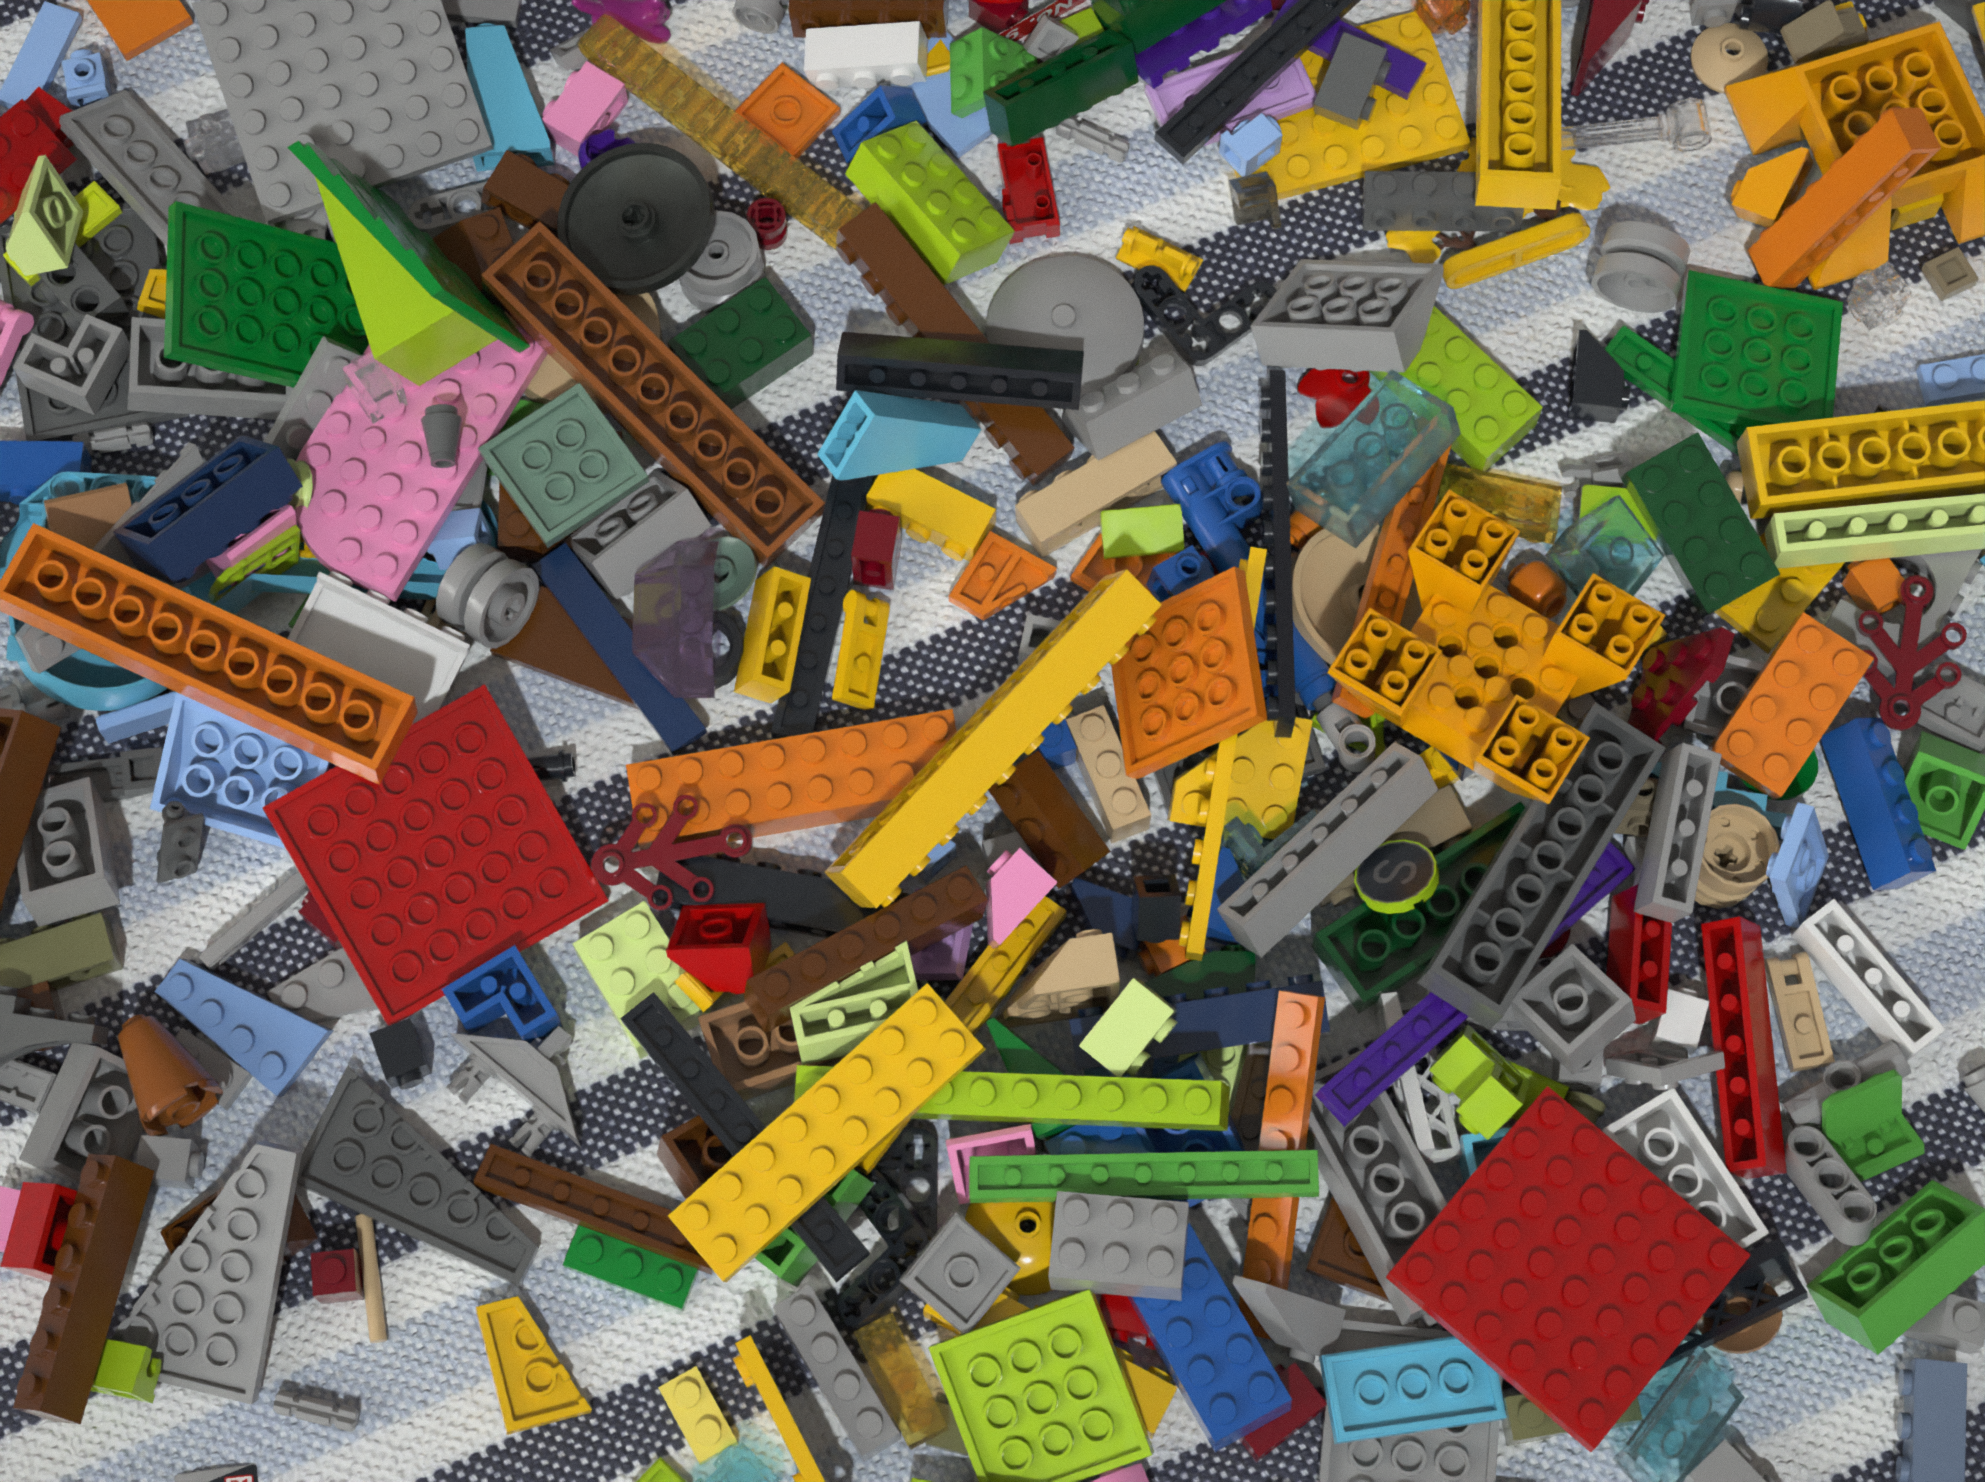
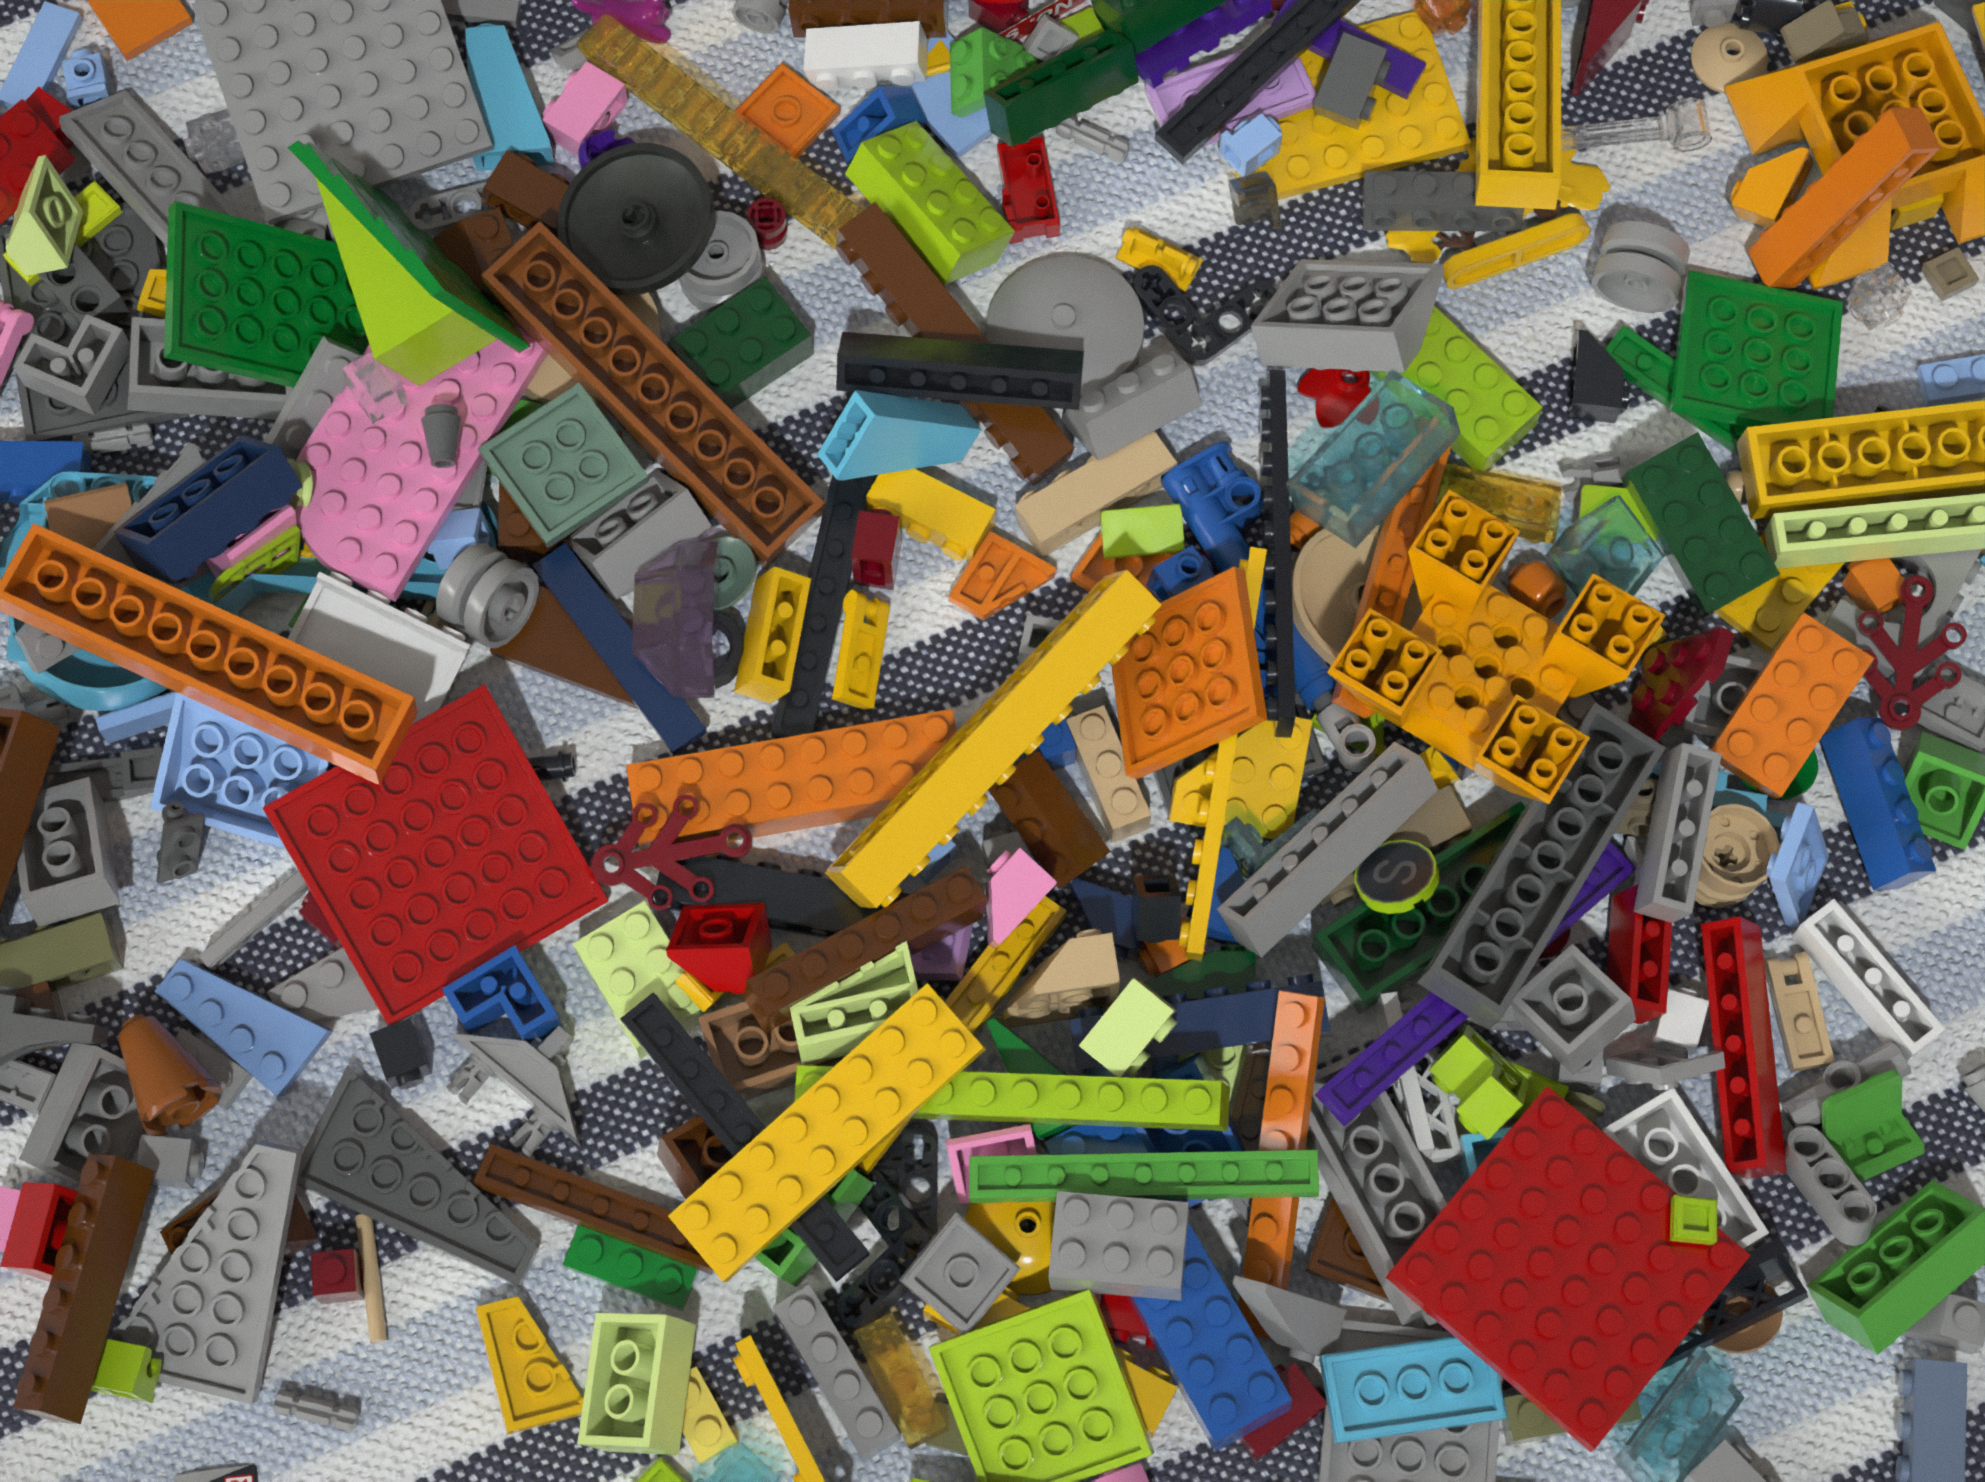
(637, 1383): none -> yellowish green brick
(1693, 1220): none -> lime tile

